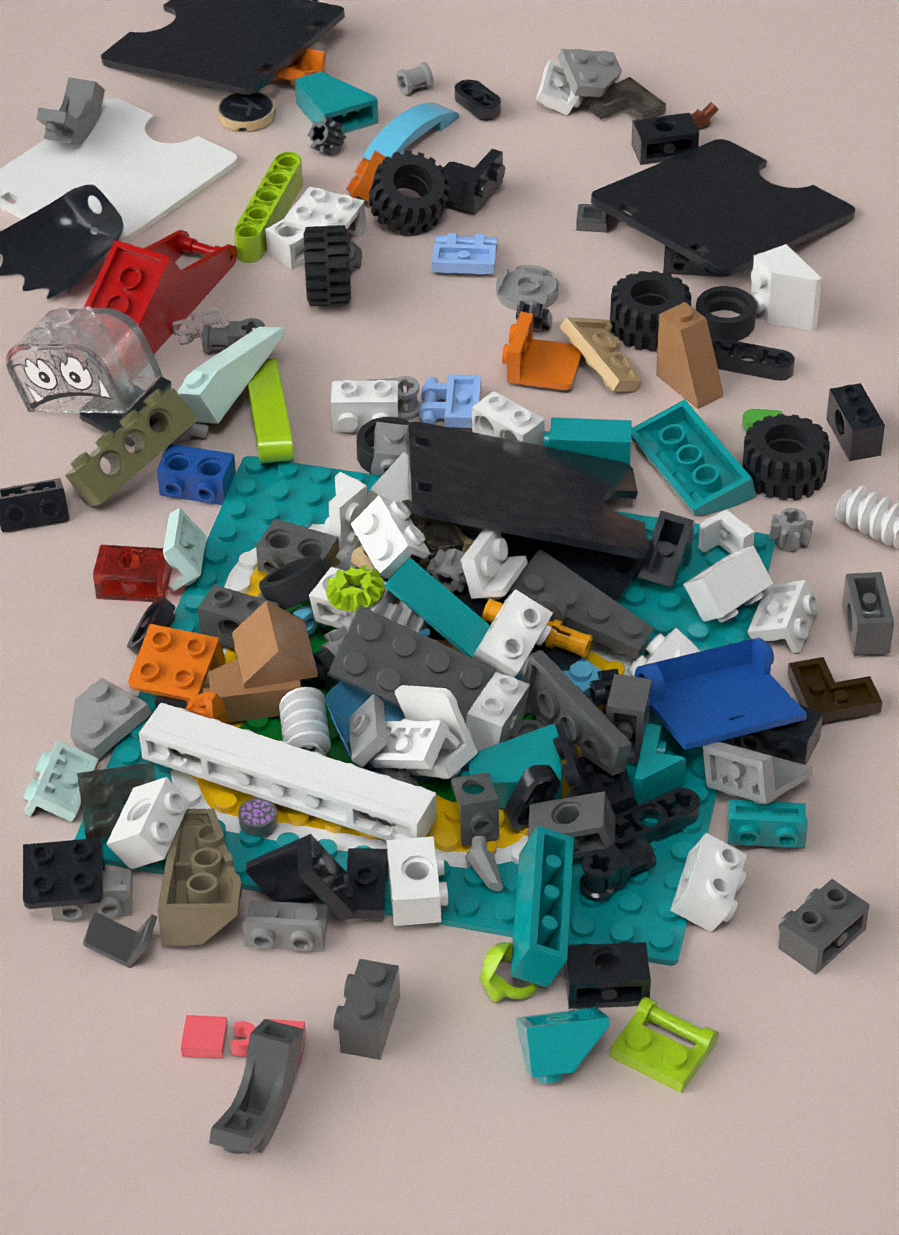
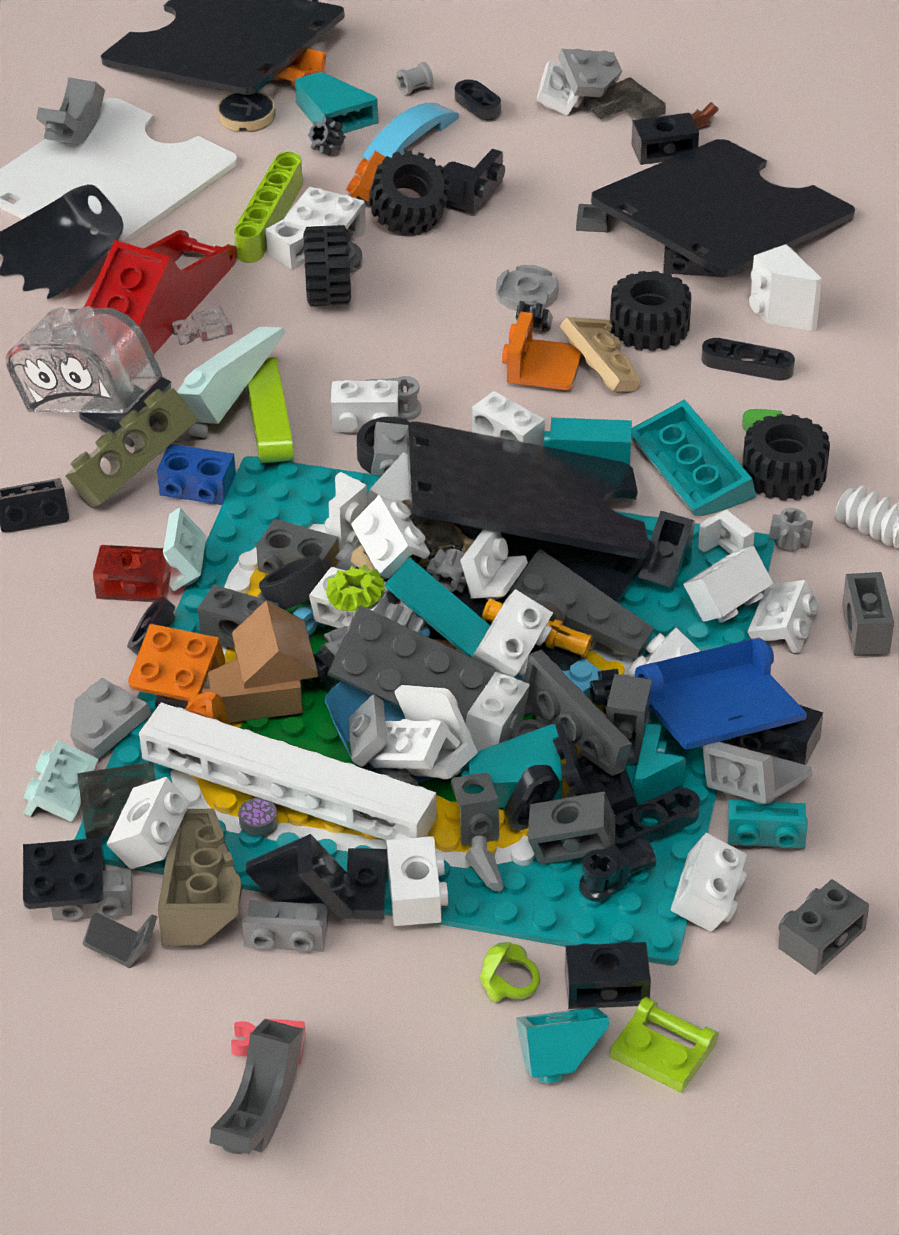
(204, 1036): coral tile -> none
(224, 337): dark grey connector -> none
(305, 720): white piece -> none
(368, 1008): dark grey brick -> none
(460, 394): light blue plate -> none
(464, 254): light blue plate -> none
(542, 907): teal brick -> none
(687, 356): medium nougat slope -> none
(728, 299): black tyre -> none
(835, 699): dark brown plate -> none
(855, 422): black brick -> none

